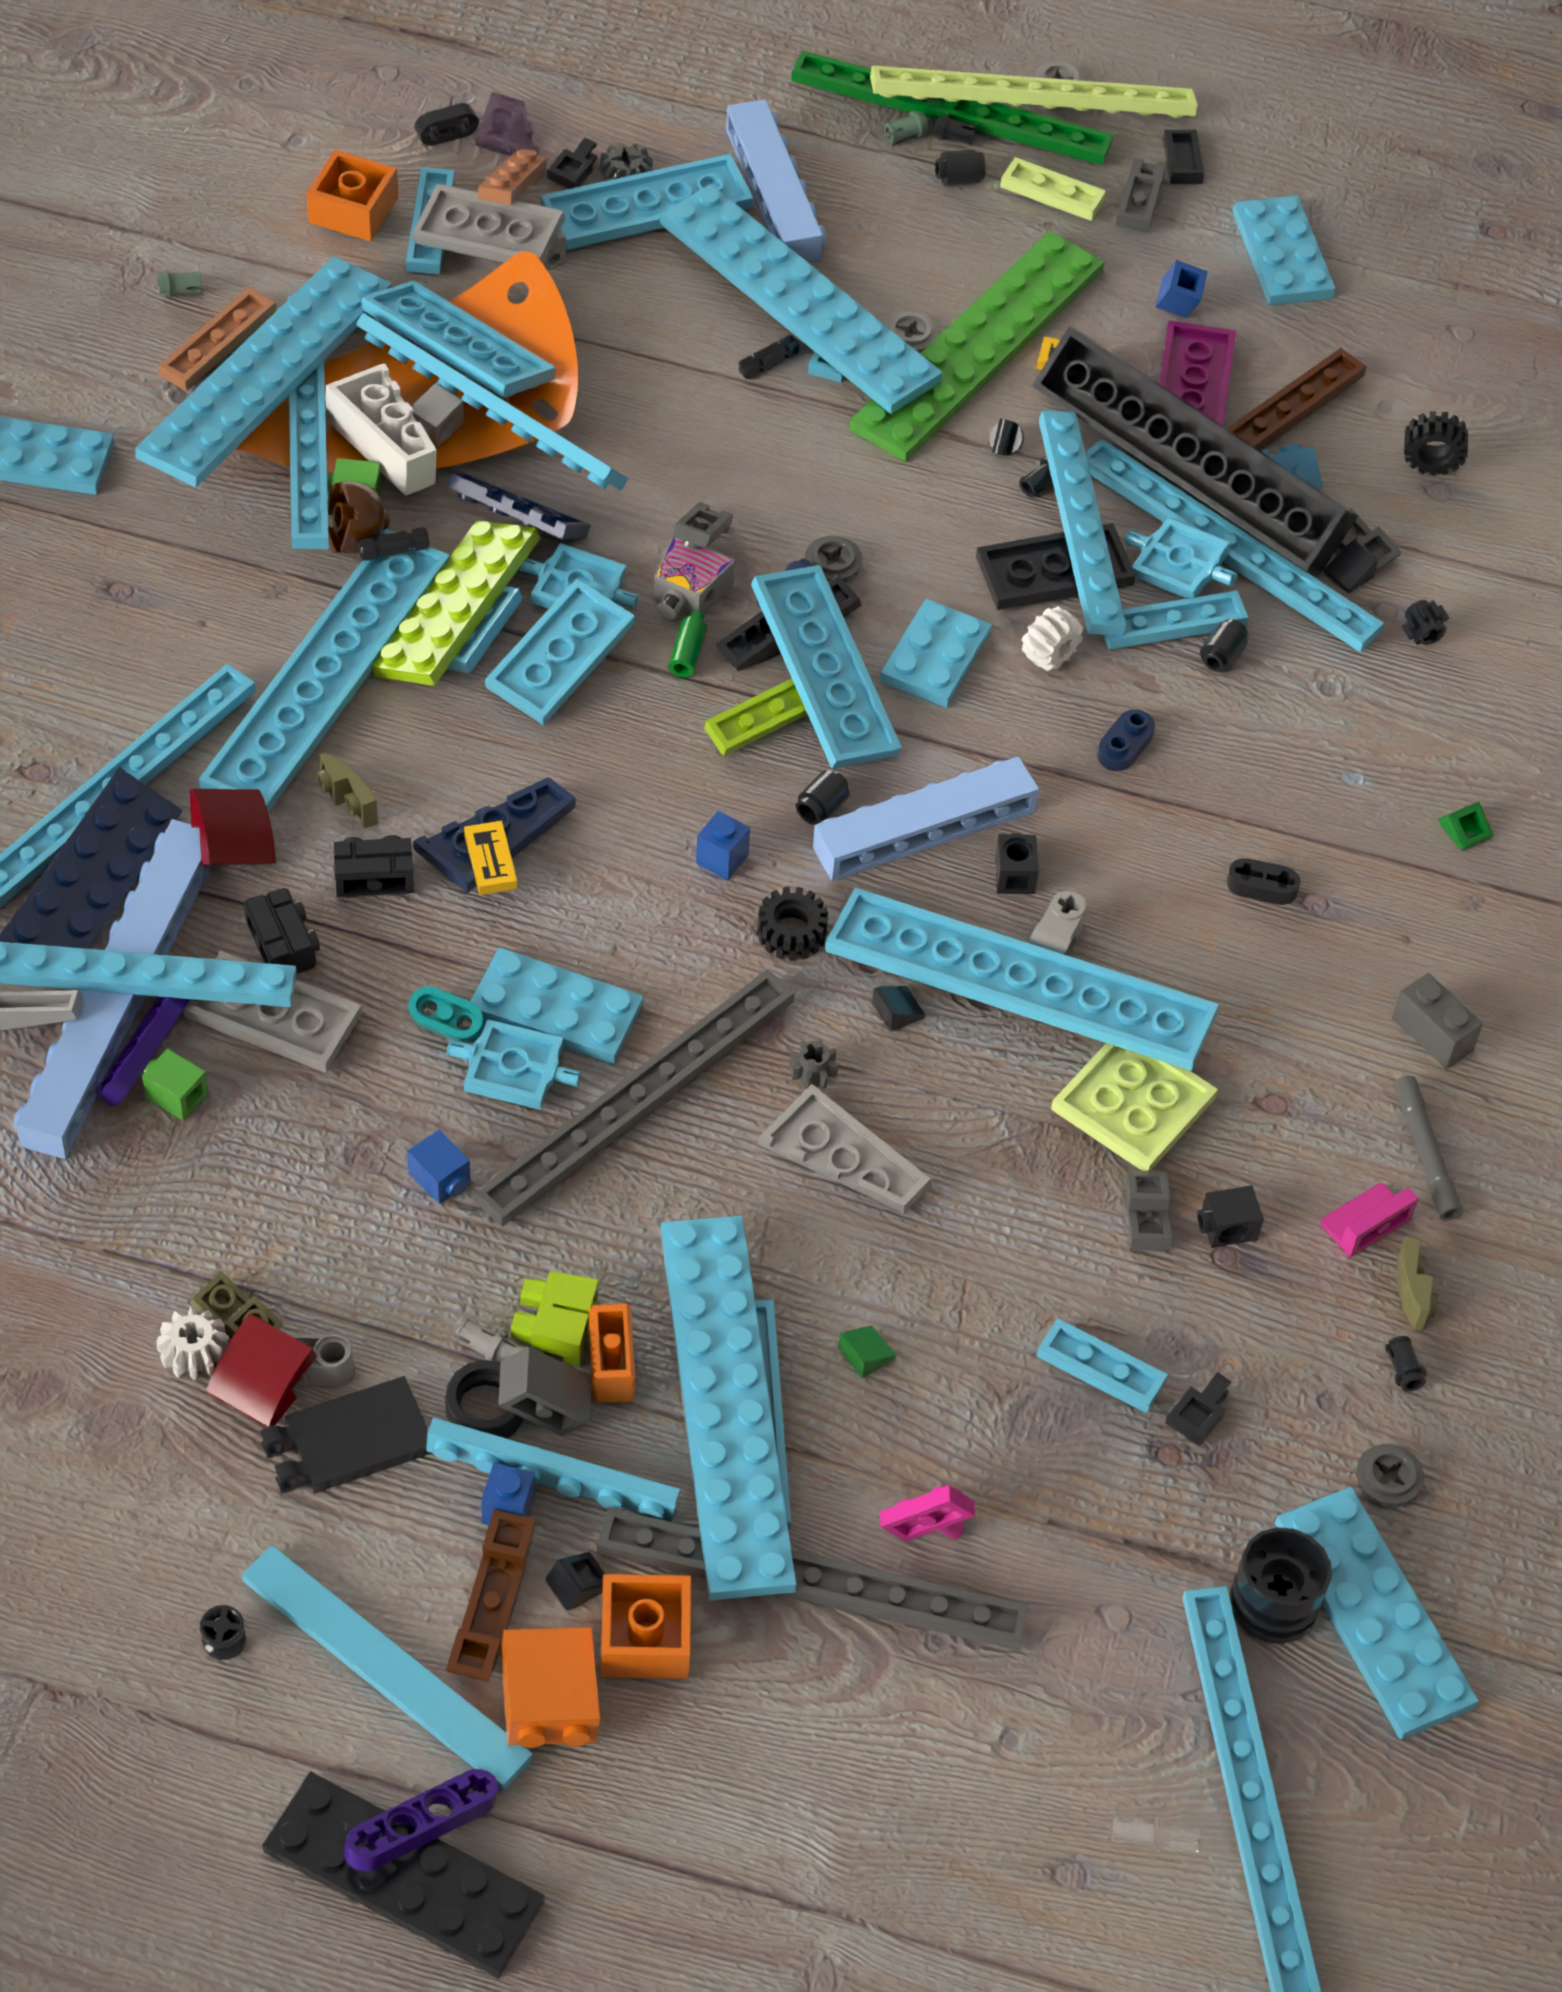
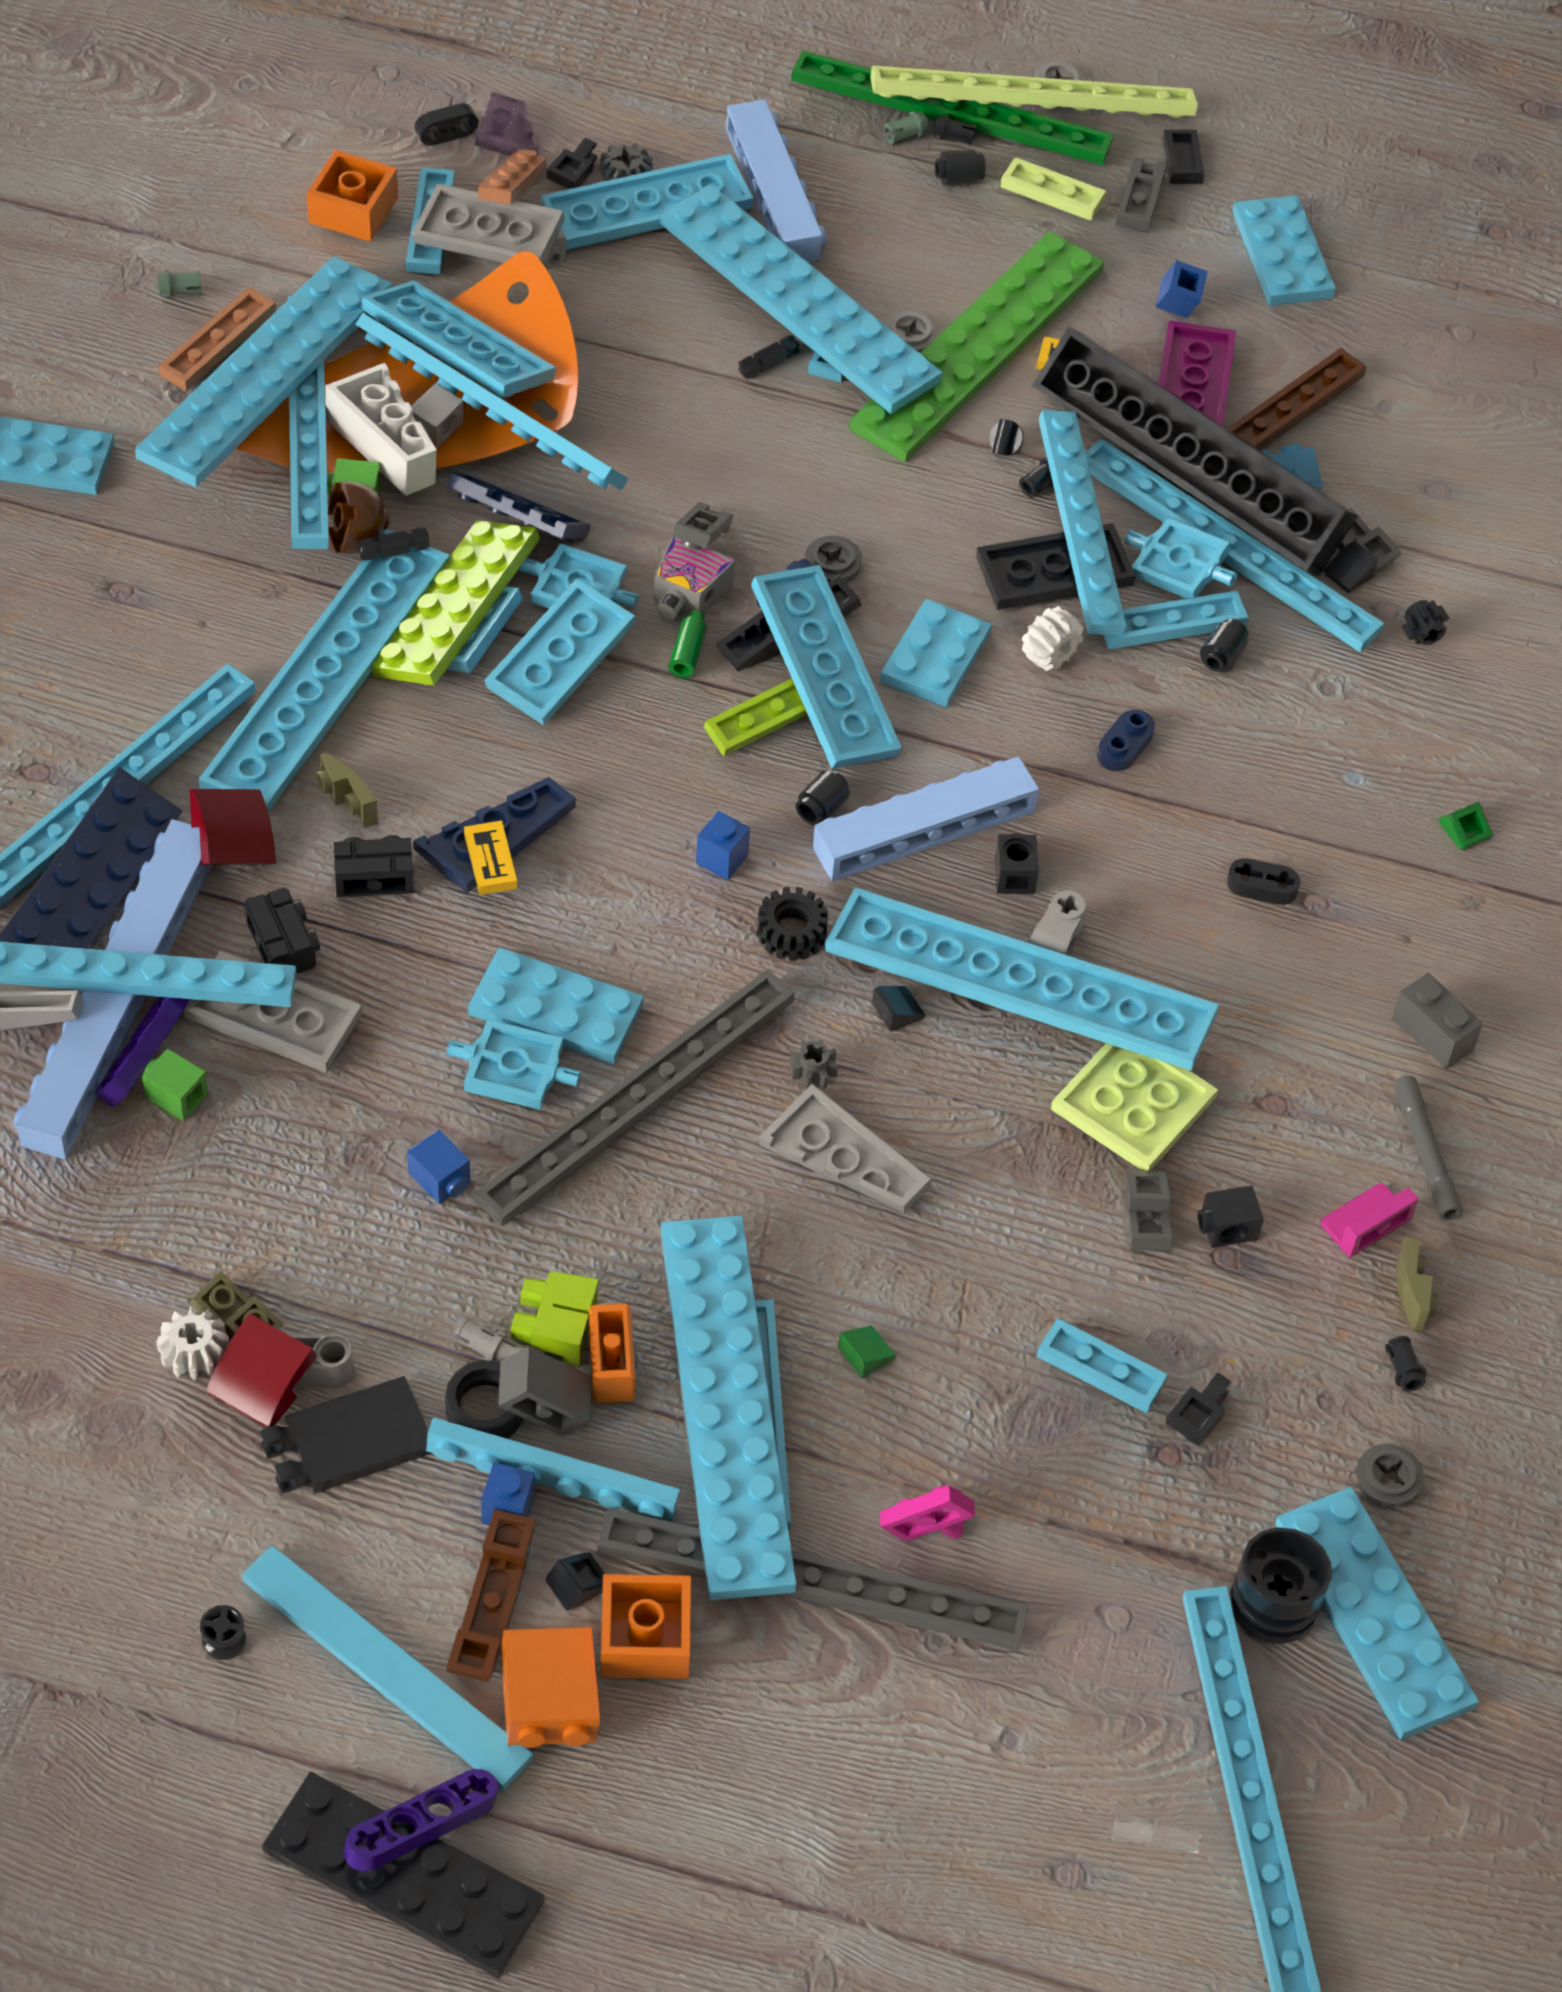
(449, 1014): teal plate -> none
(1436, 429): black tyre -> none

